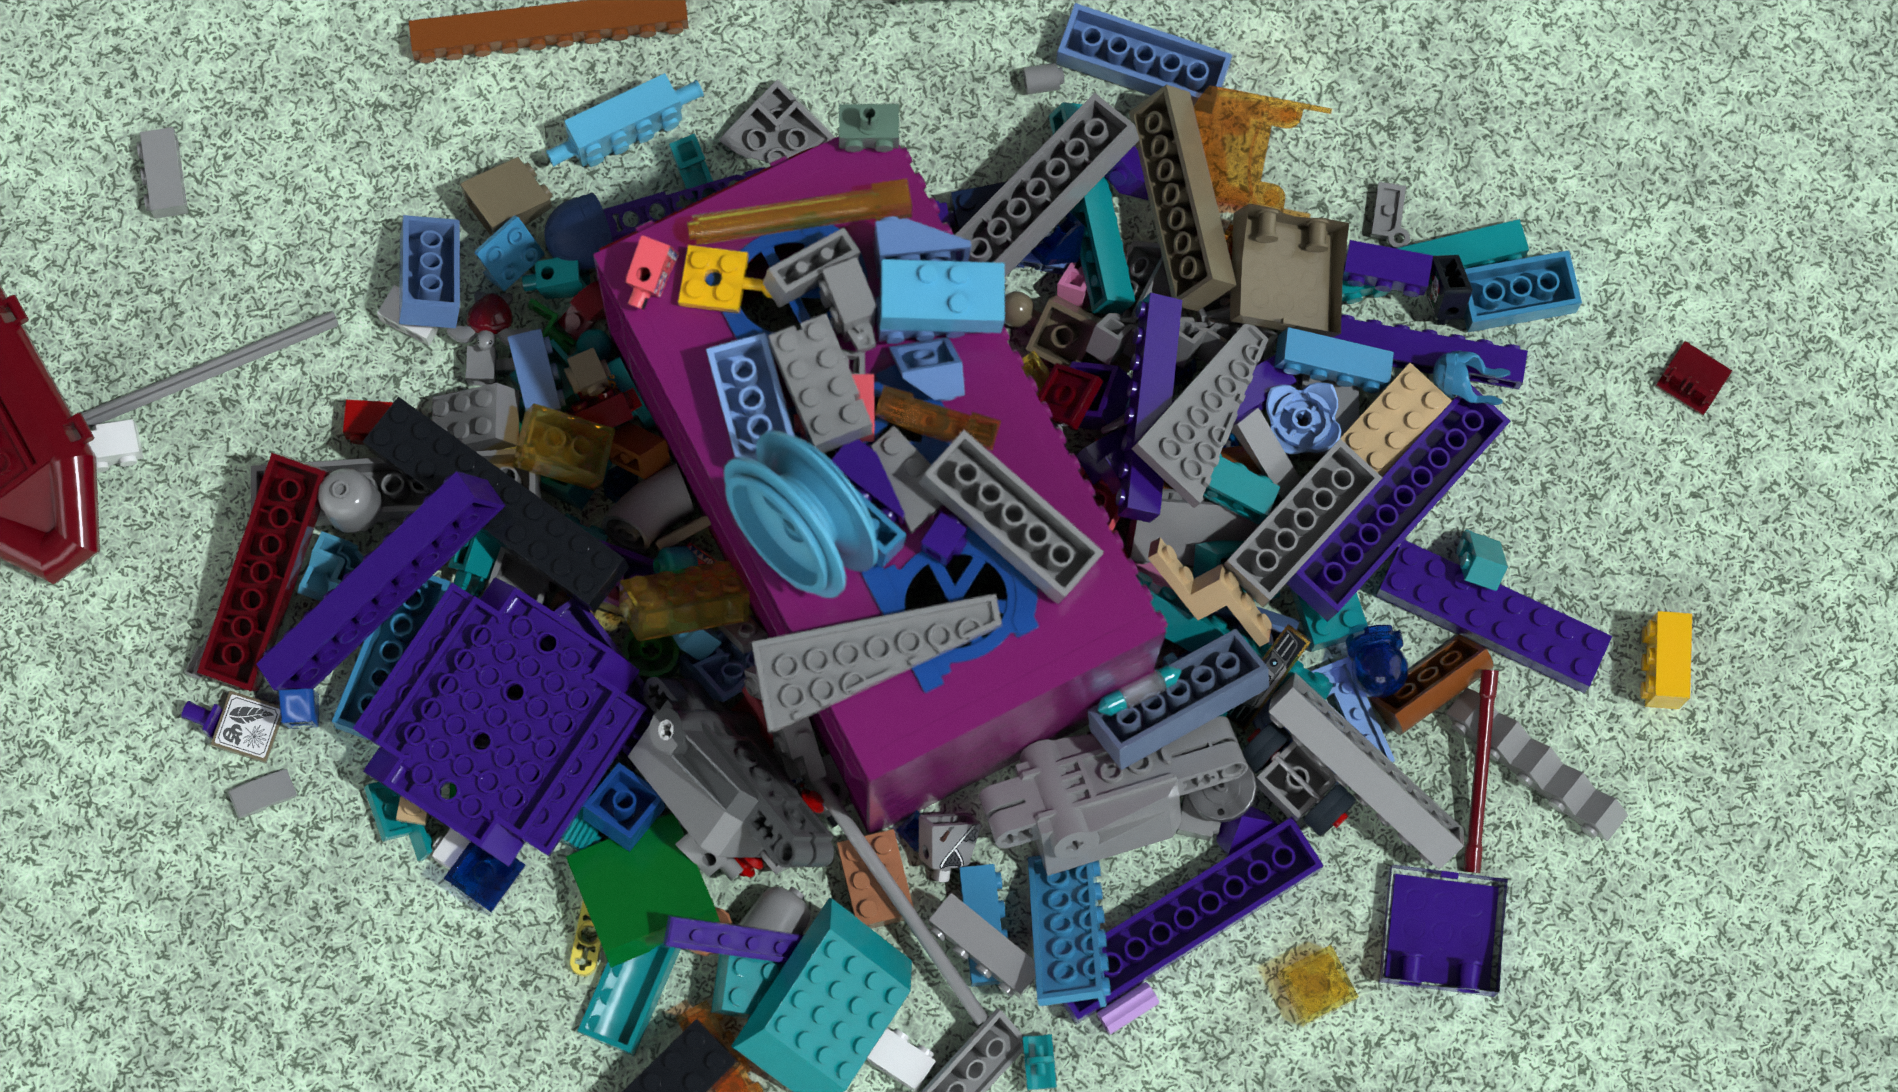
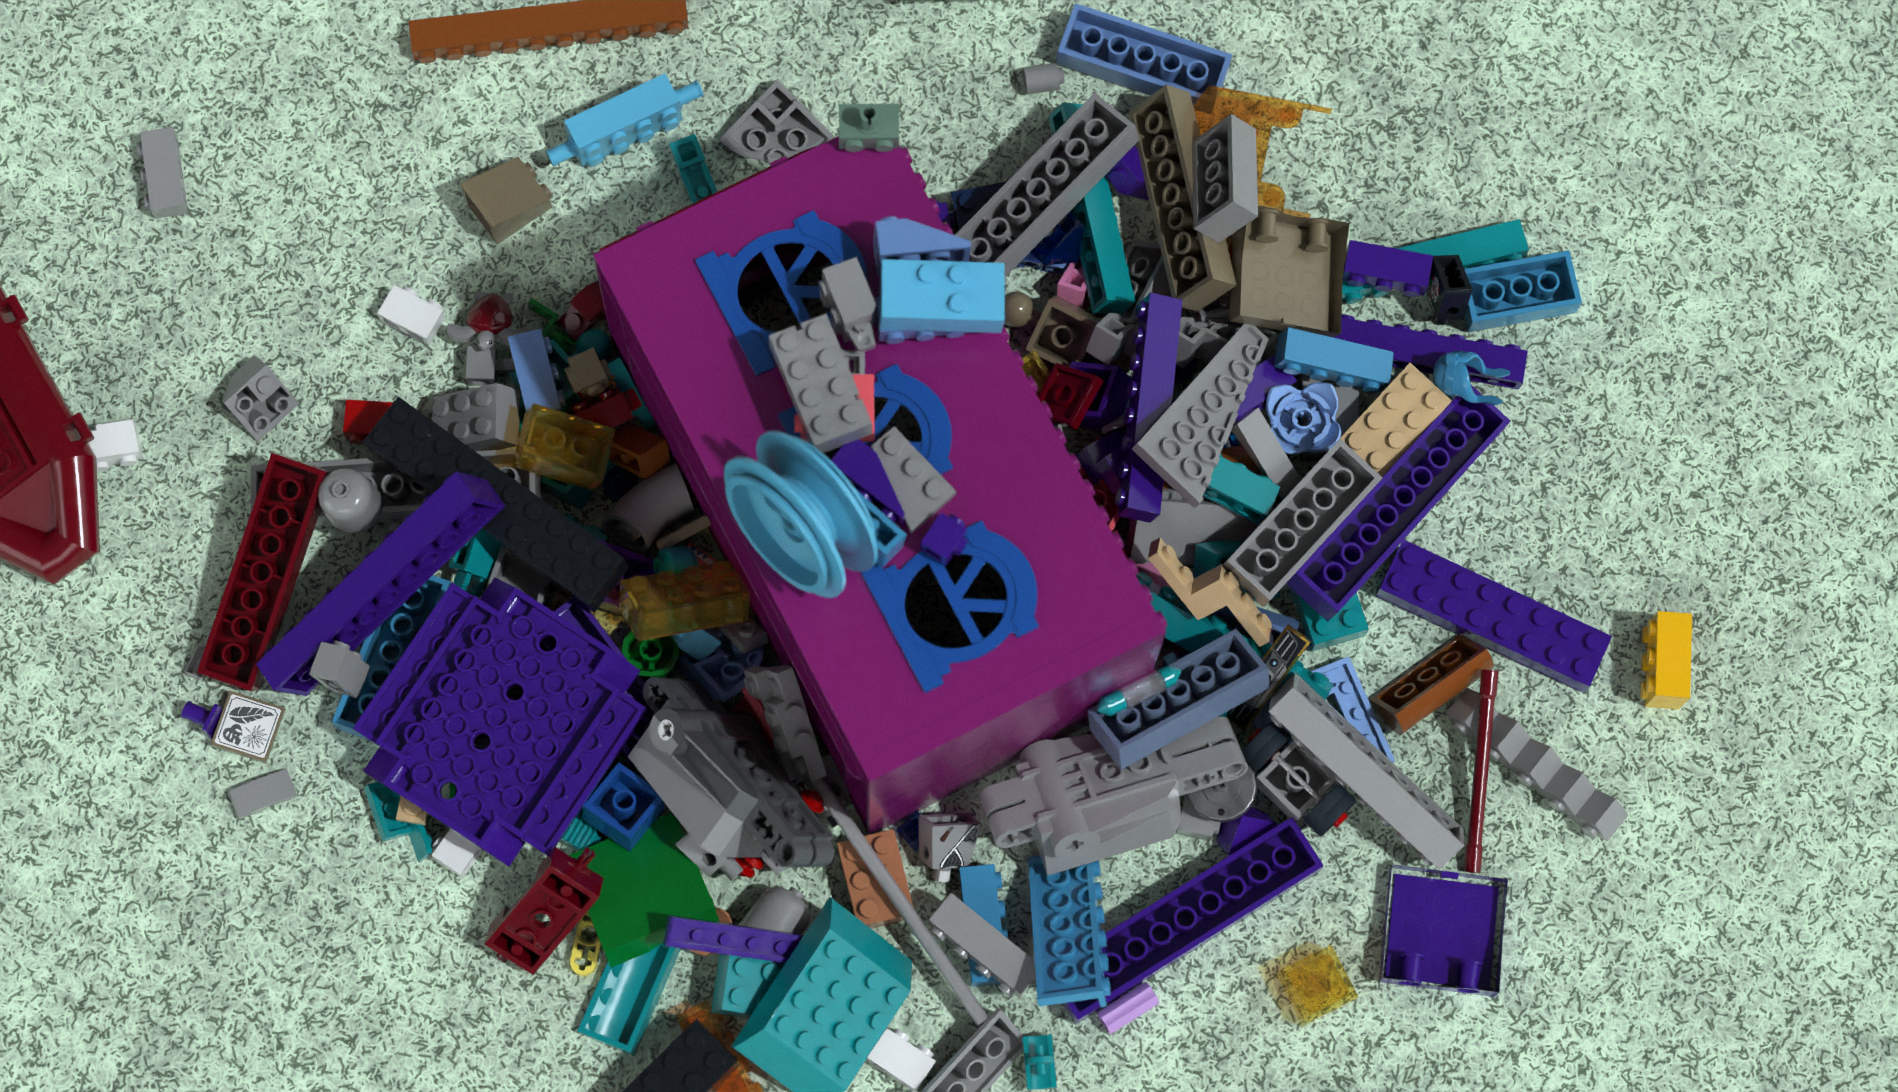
(210, 369): light grey axle -> none
(258, 398): none -> light grey slope
(299, 706): blue piece -> none
(328, 565): medium azure brick -> none
(339, 668): none -> light grey brick
(429, 272): medium blue brick -> none
(483, 877): clear blue slope -> none
(509, 253): dark azure bracket -> none
(563, 892): none -> dark red brick
(564, 280): teal torso -> none
(583, 227): dark blue piece -> none
(653, 259): coral torso -> none
(729, 292): yellow plate -> none
(749, 392): light blue brick -> none
(804, 269): light grey brick -> none
(832, 663): light grey wing -> none
(878, 202): clear yellow brick -> none
(931, 367): medium blue slope -> none
(934, 420): clear orange slope -> none
(1011, 517): light grey brick -> none
(1225, 178): none -> light grey brick
(1377, 660): clear blue tile -> none
(1388, 214): light grey hinge -> none
(1481, 559): teal hinge -> none
(1694, 378): dark red hinge -> none

